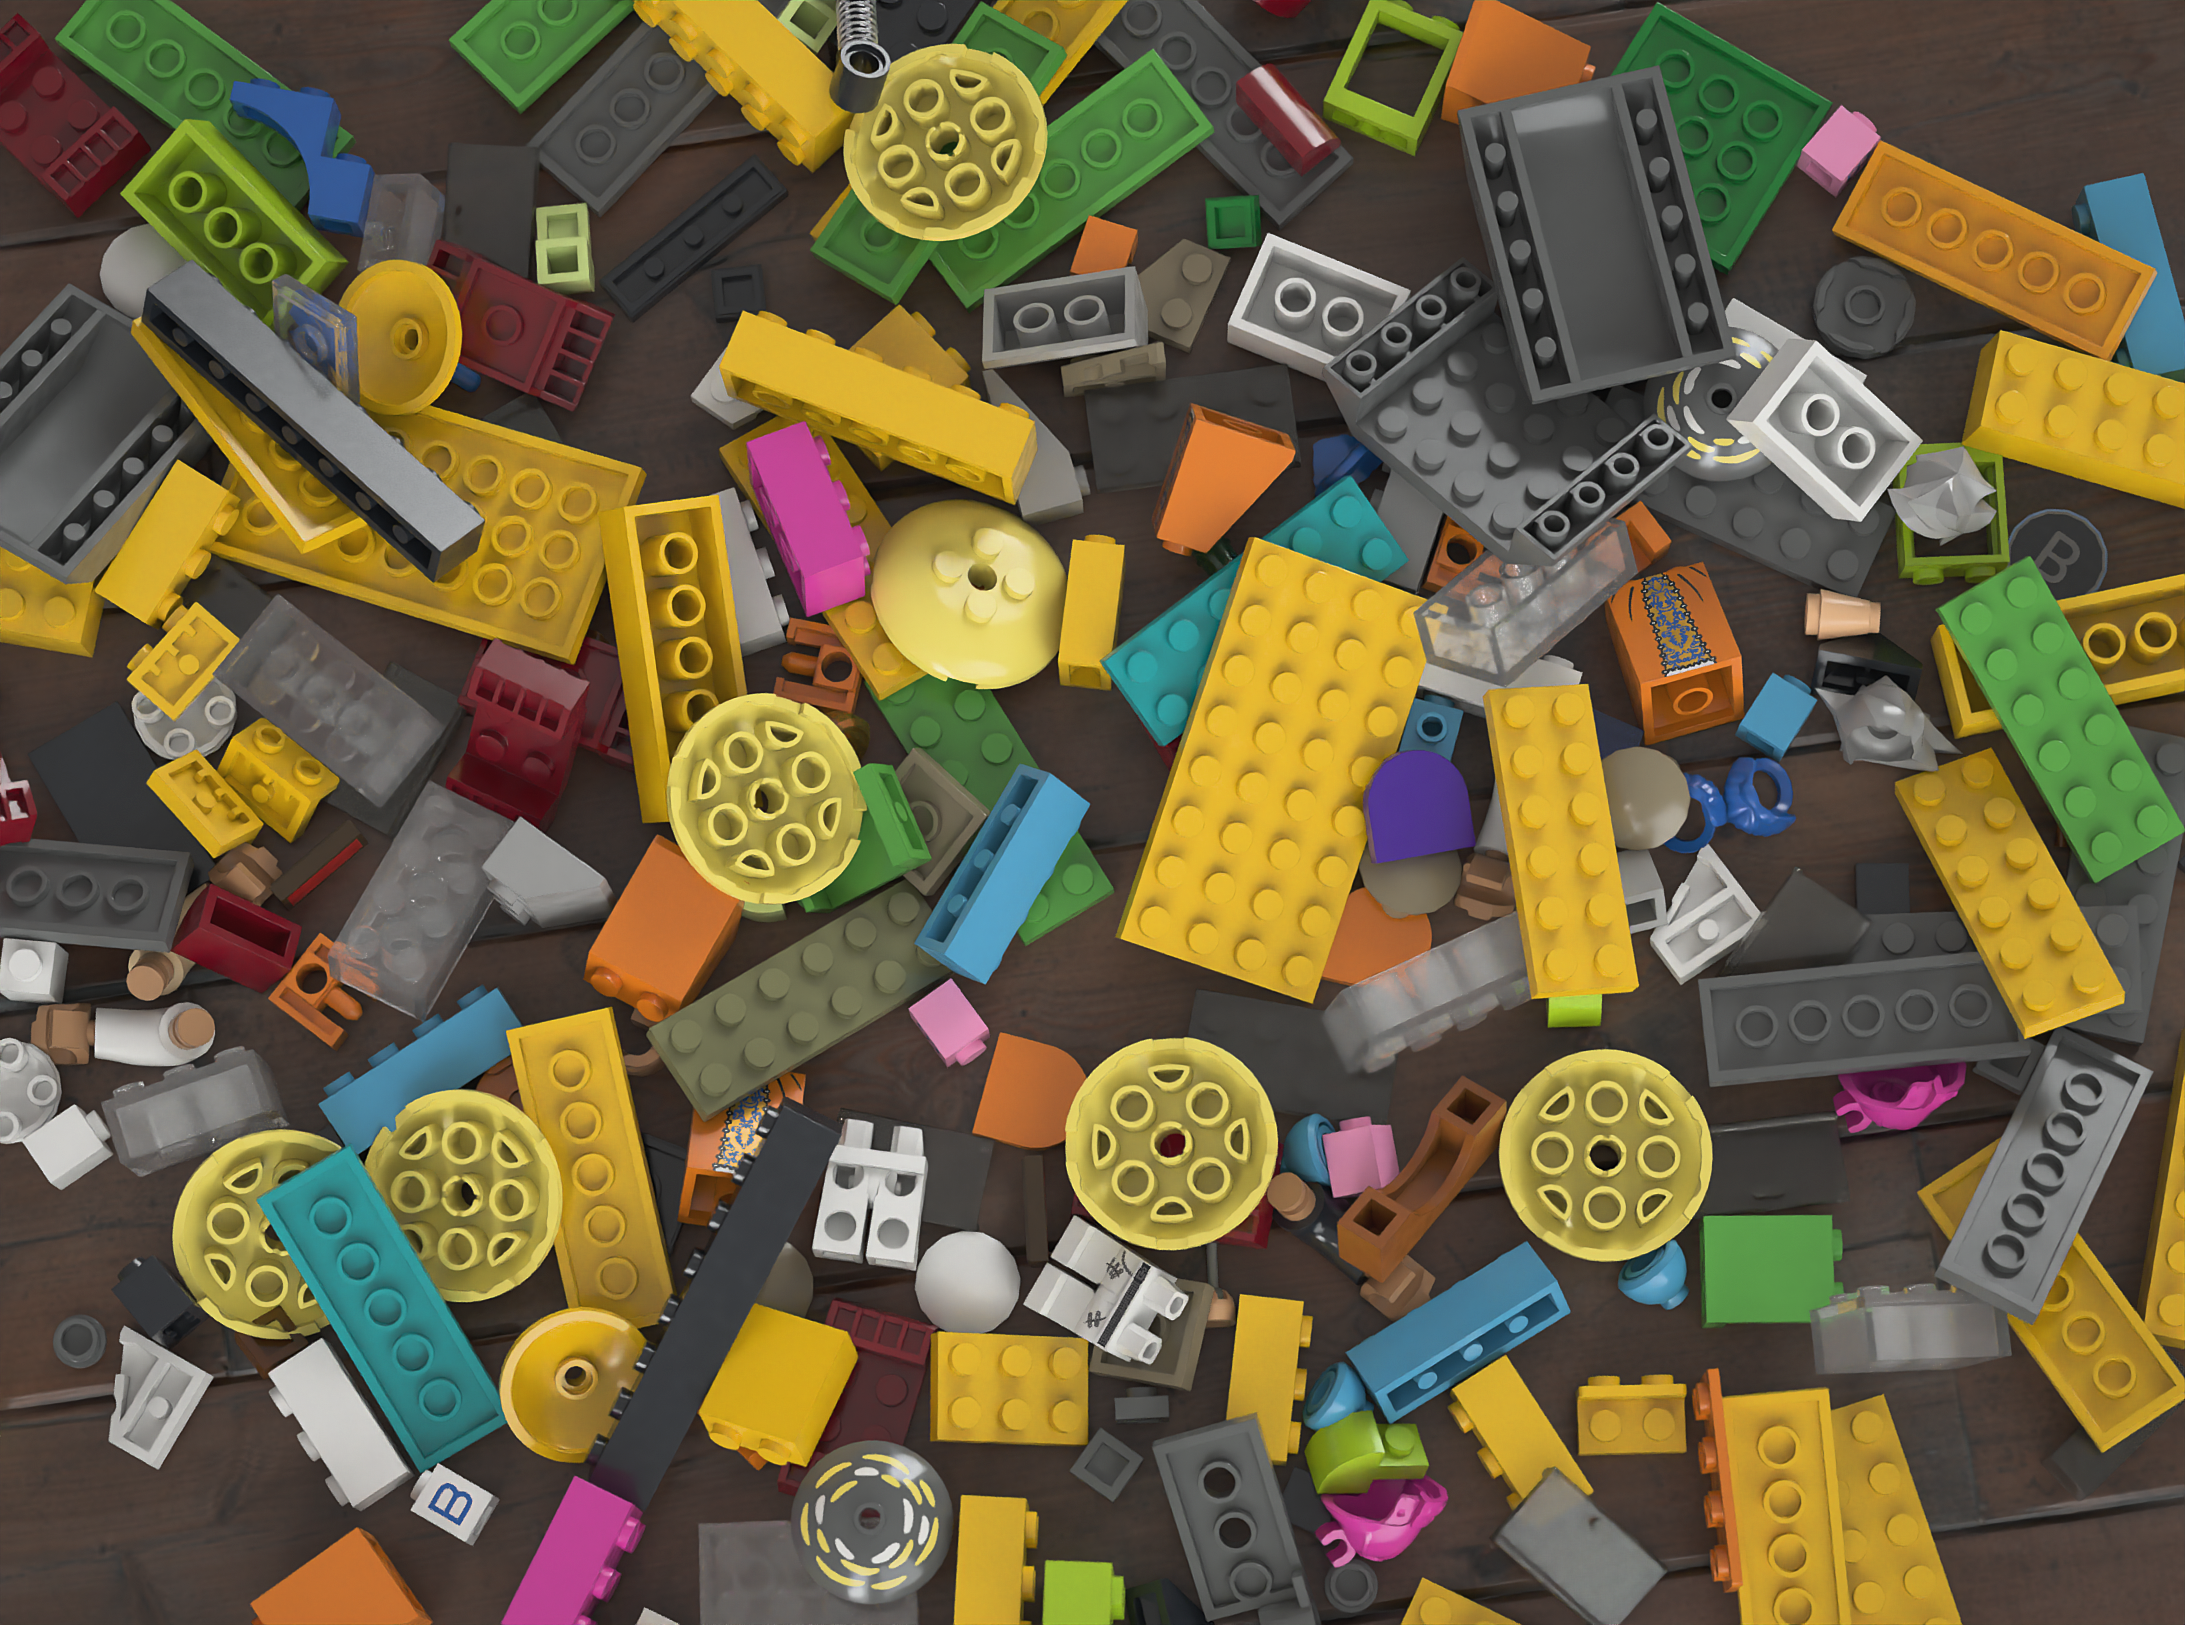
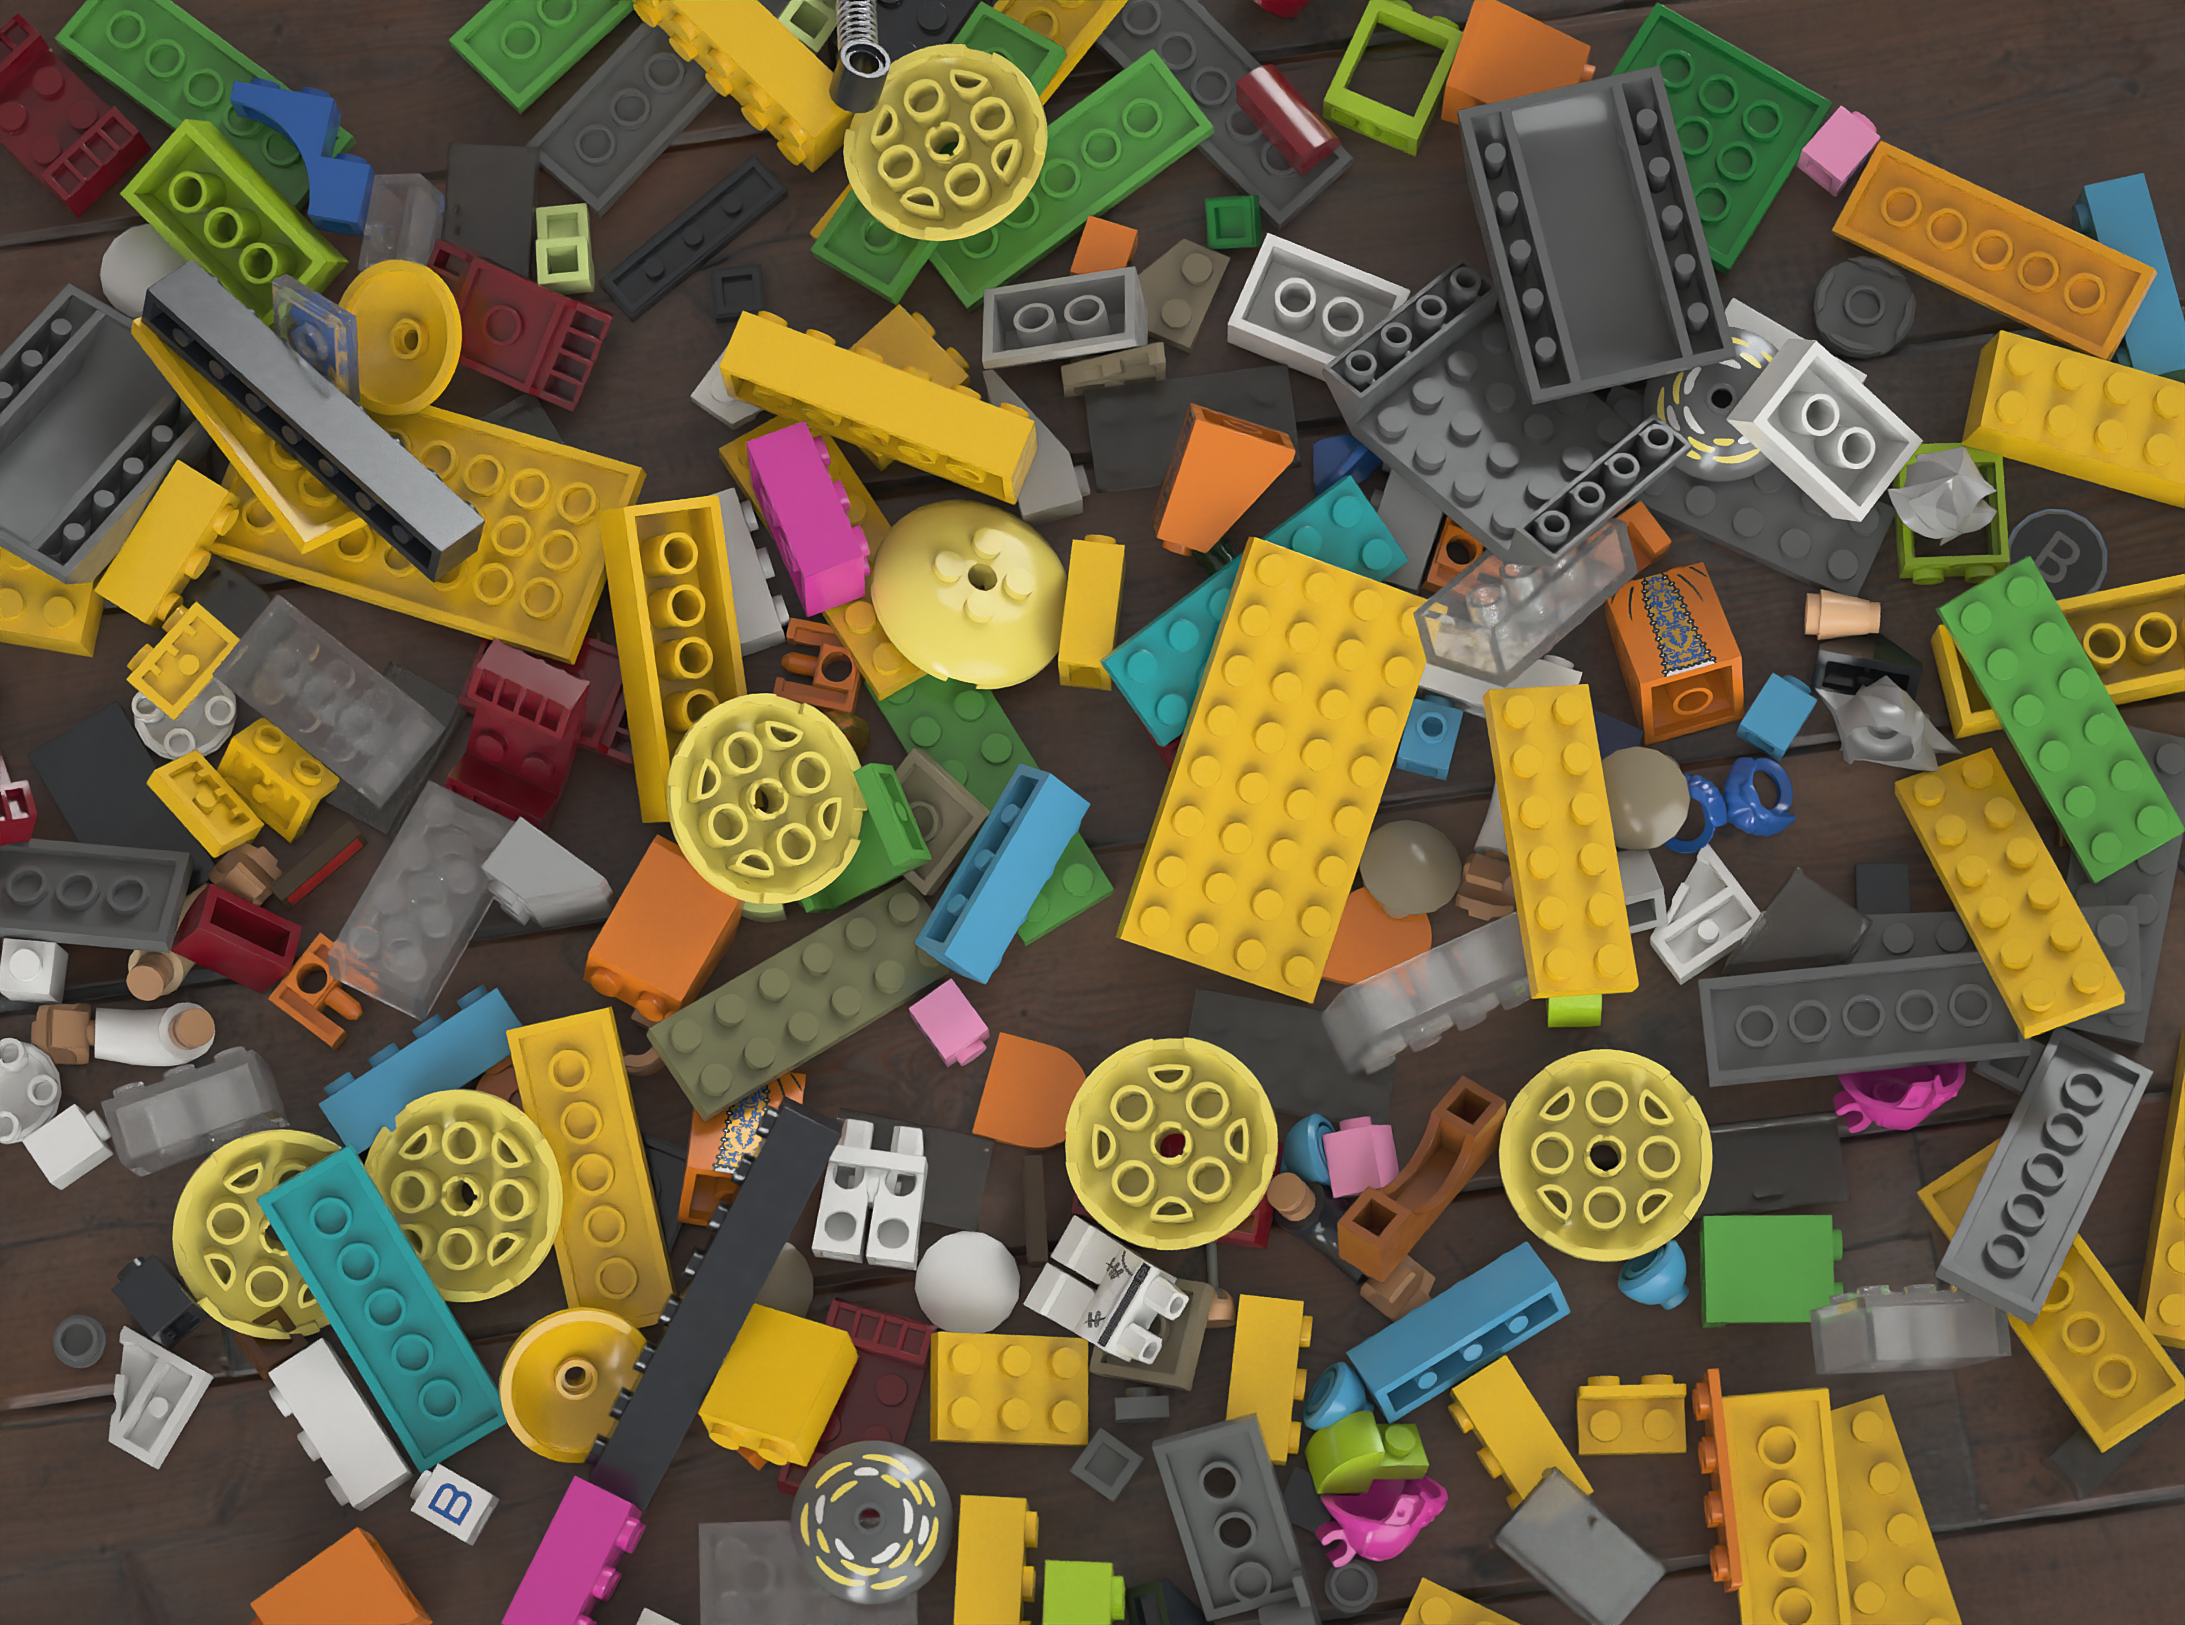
(466, 378): blue piece -> none
(1416, 807): dark purple tile -> none

